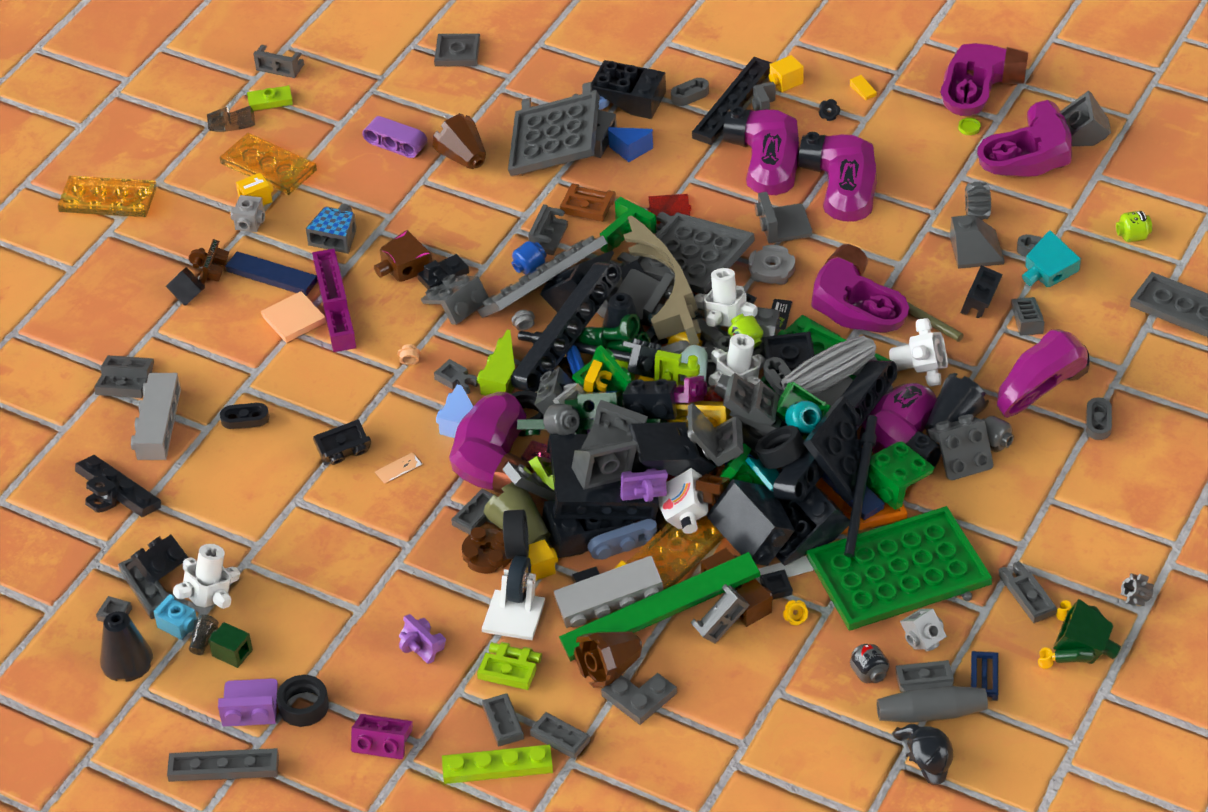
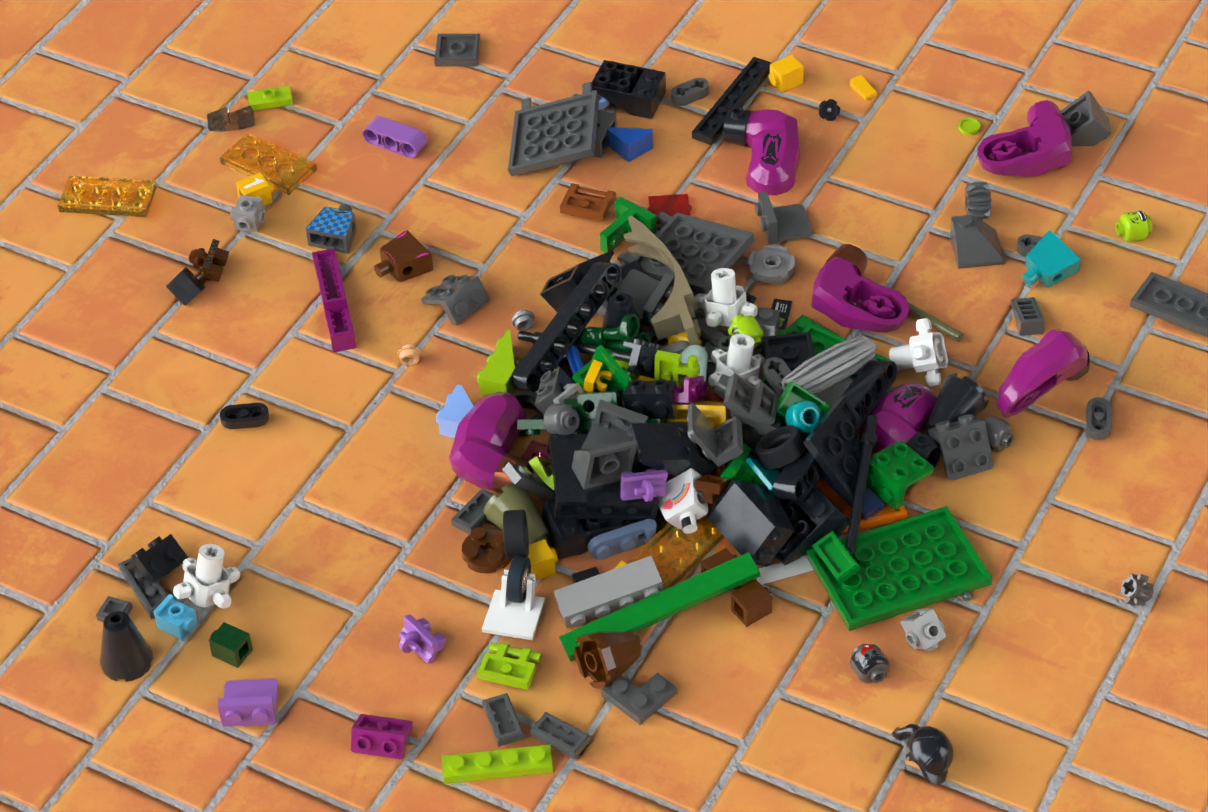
(112, 486): black plate -> none
(123, 376): dark grey slope -> none
(156, 416): light grey brick -> none
(201, 633): clear smoke cone -> none
(223, 765): dark grey plate -> none
(271, 273): dark blue tile -> none
(276, 63): dark grey hinge -> none
(293, 316): light nougat tile -> none
(304, 716): black tyre -> none
(342, 442): black bracket -> none
(398, 468): light nougat sticker -> none
(437, 271): black hinge -> none
(453, 373): dark grey plate -> none
(460, 141): reddish brown cone -> none
(528, 257): blue head -> none
(541, 275): dark grey plate -> none
(548, 229): dark grey hinge -> none
(721, 615): dark grey hinge -> none
(763, 95): dark grey bracket -> none
(777, 583): black tile -> none
(802, 612): yellow plate -> none
(836, 557): none -> green tile
(849, 169): magenta piece -> none
(929, 695): dark grey plate -> none
(973, 73): magenta piece -> none
(981, 291): black hinge -> none
(985, 655): dark blue tile -> none
(1028, 592): dark grey hinge -> none
(1081, 637): dark green torso -> none

